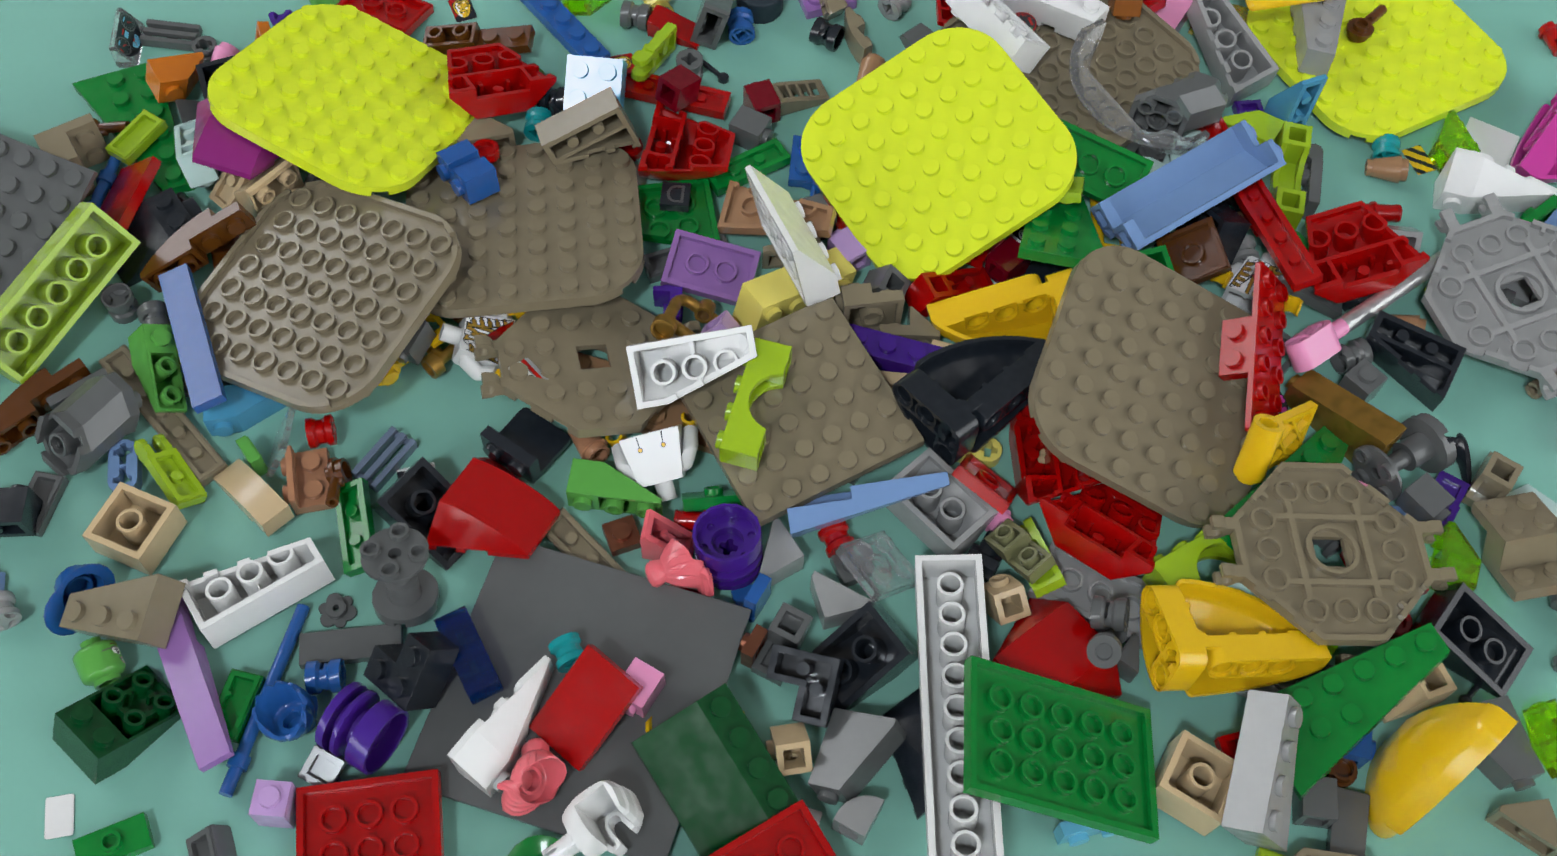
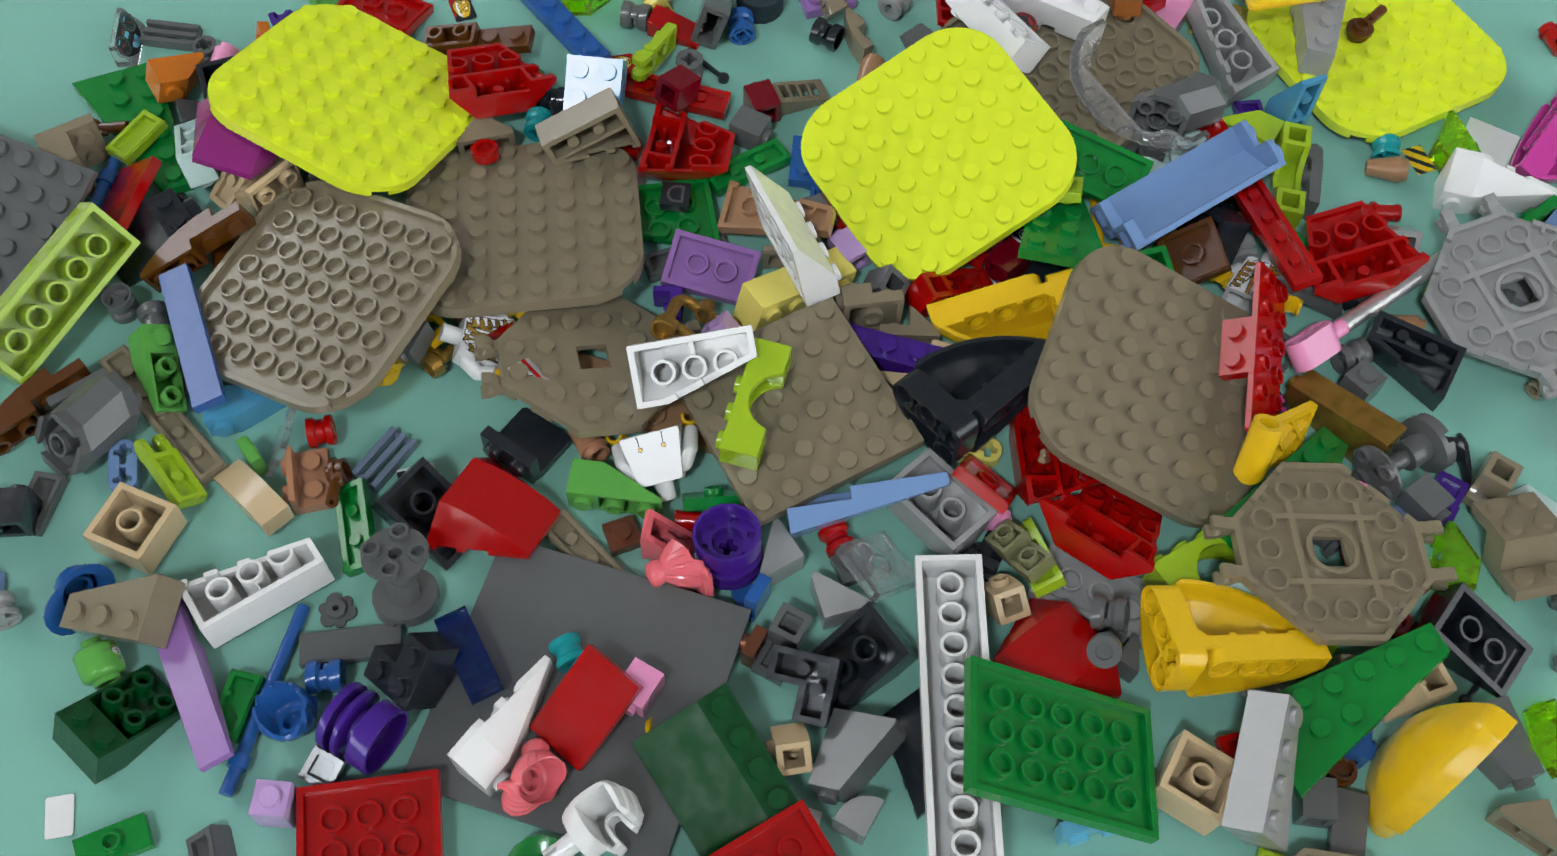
(467, 172): blue brick -> none

